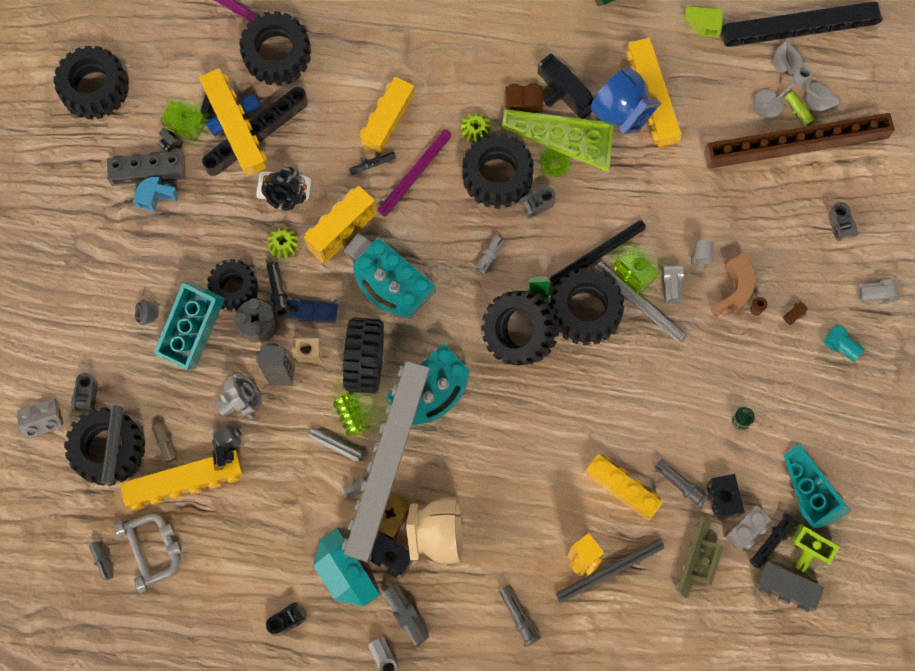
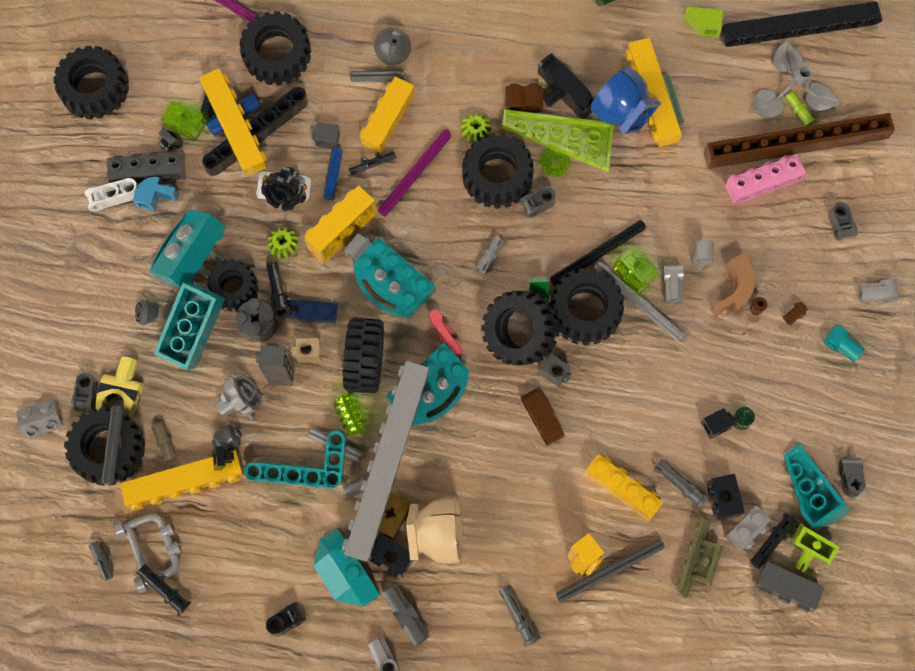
(100, 197): none -> white piece
(121, 386): none -> light yellow connector
(170, 595): none -> black pin
(187, 249): none -> teal piece
(303, 479): none -> teal beam
(326, 135): none -> dark grey brick
(333, 173): none -> blue axle
(374, 76): none -> dark grey axle
(392, 46): none -> dark grey piece
(444, 333): none -> coral hinge
(542, 416): none -> reddish brown beam
(554, 362): none -> dark grey brick
(674, 100): none -> sand green axle
(717, 423): none -> black brick
(765, 179): none -> bright pink brick
(852, 472): none -> dark grey piece

